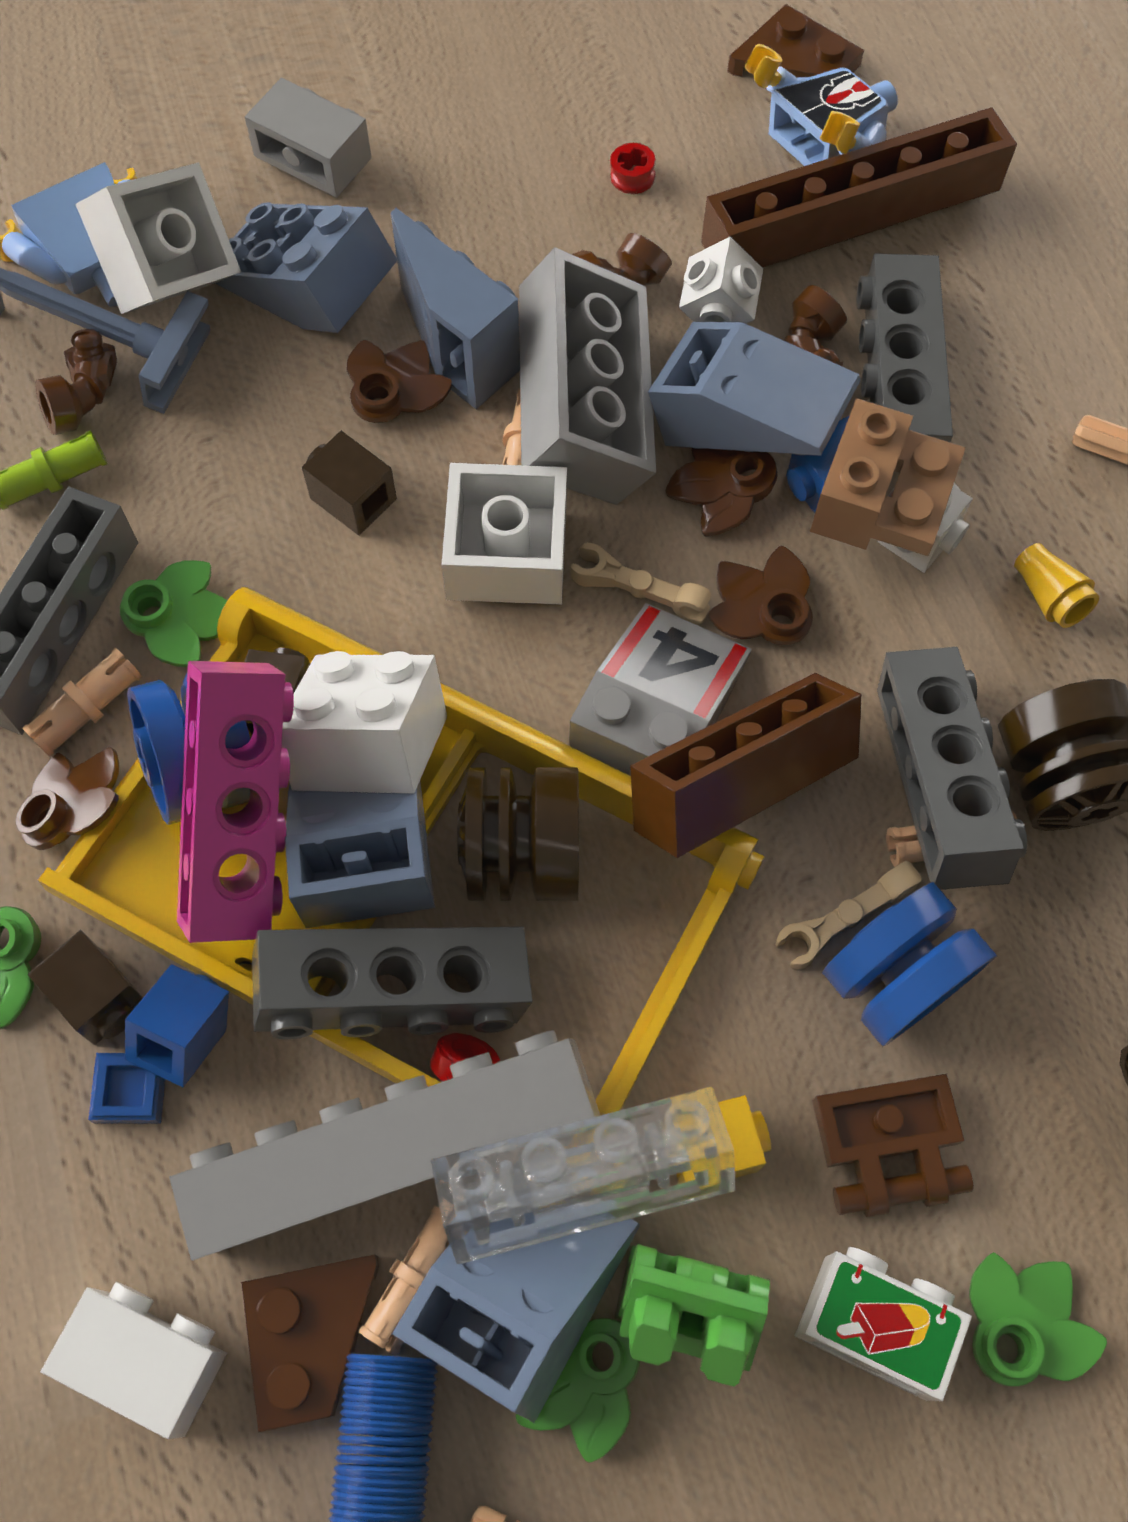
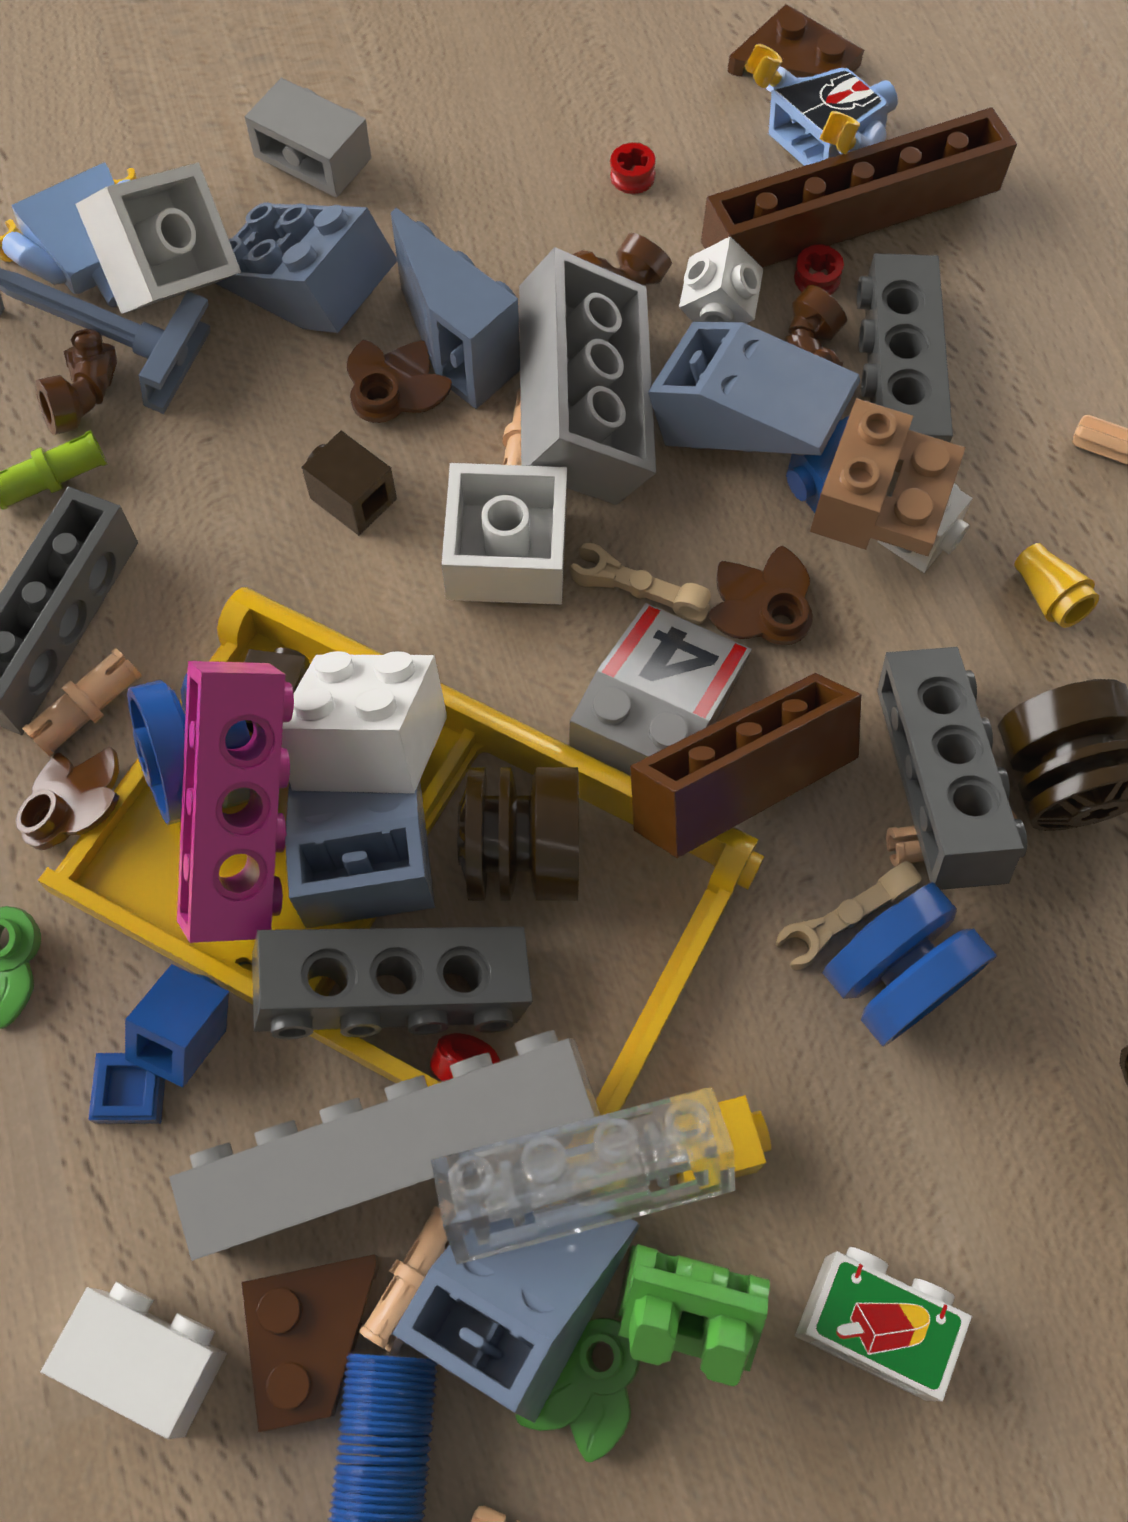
(86, 988): dark brown brick -> none
(185, 613): bright green plate -> none
(720, 488): reddish brown plate -> none
(819, 258): none -> red bush
(890, 1122): reddish brown plate -> none
(1036, 1315): bright green plate -> none

